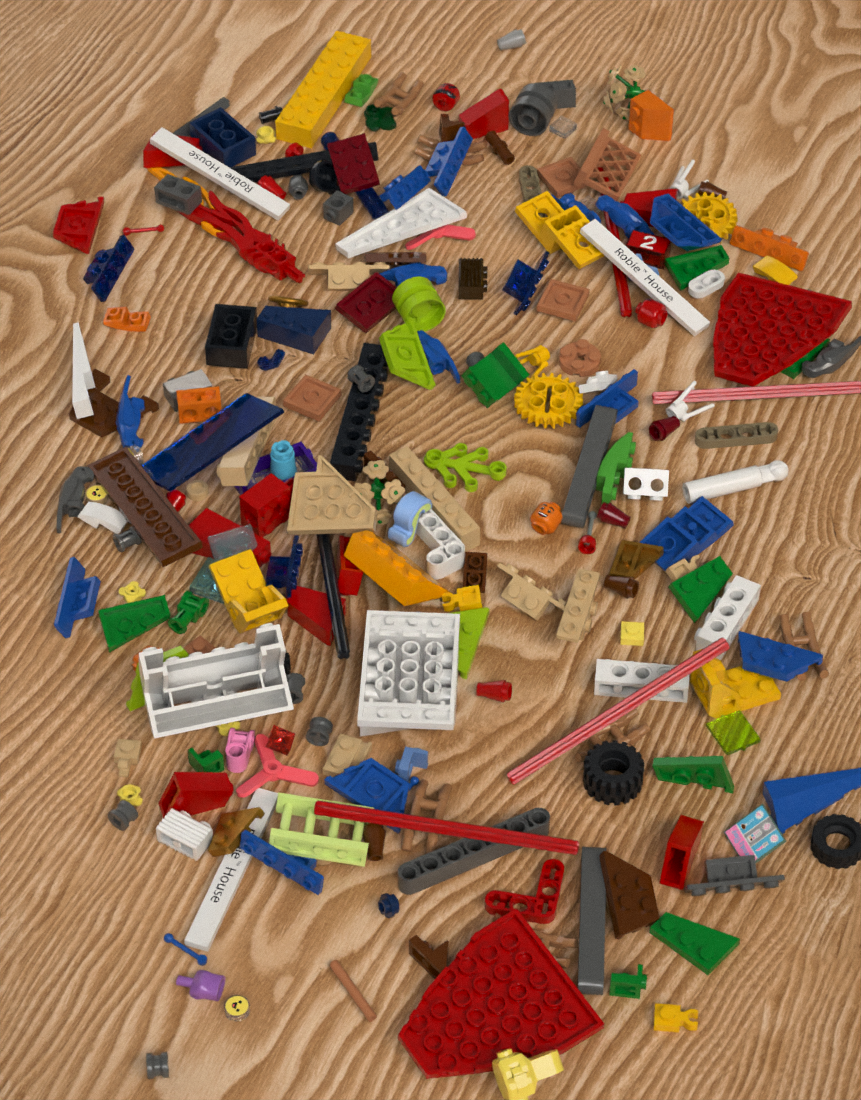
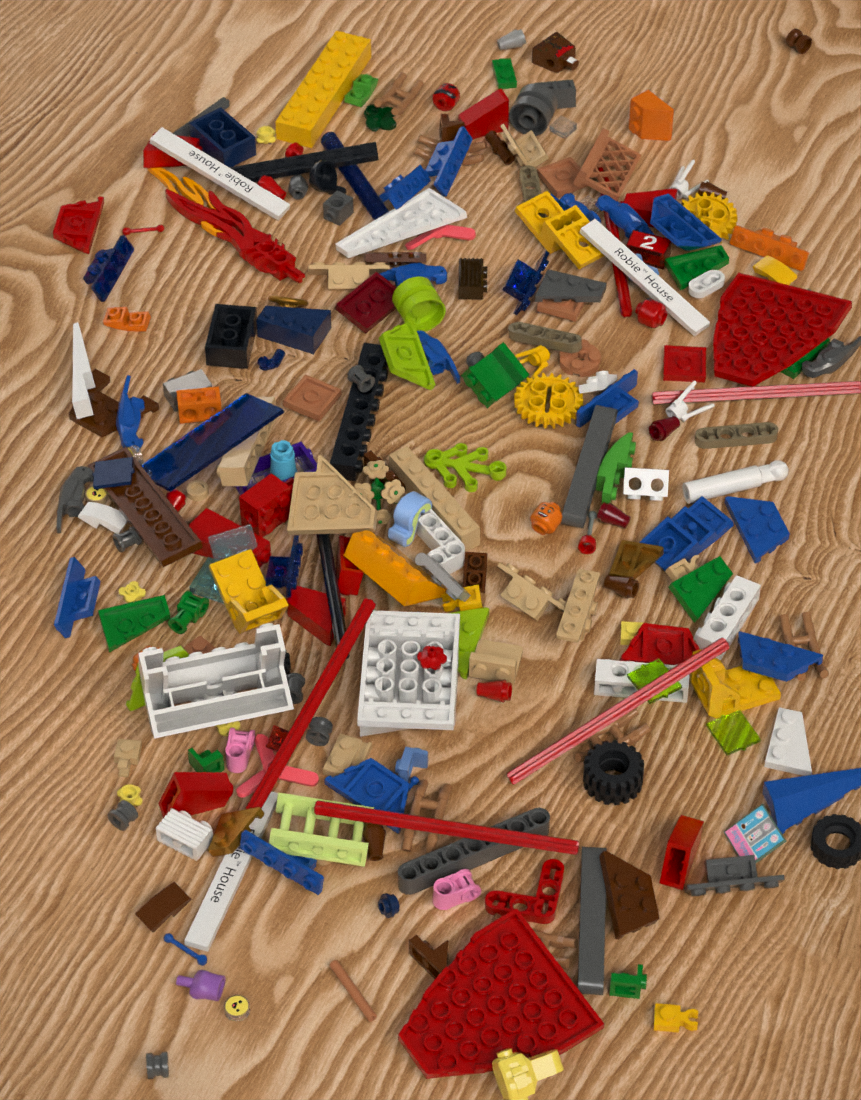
(113, 473): none -> dark blue piece
(162, 906): none -> reddish brown slope
(178, 194): dark grey brick -> none
(270, 115): black pin -> none
(311, 705): none -> red axle
(353, 164): dark red plate -> none
(431, 657): none -> red plant
(441, 577): none -> light grey plate
(455, 890): none -> bright pink piece
(495, 661): none -> tan bracket
(504, 73): none -> green plate
(527, 147): none -> tan bracket
(544, 336): none -> dark tan beam
(555, 54): none -> reddish brown torso
(566, 286): none -> dark grey wing
(623, 88): tan plant -> none
(648, 673): none -> clear neon green piece
(660, 642): none -> red wing
(684, 363): none -> red tile
(693, 941): green wing -> none
(702, 770): green wing -> none
(758, 525): none -> blue wing
(788, 744): none -> white wing
(801, 42): none -> reddish brown wheel

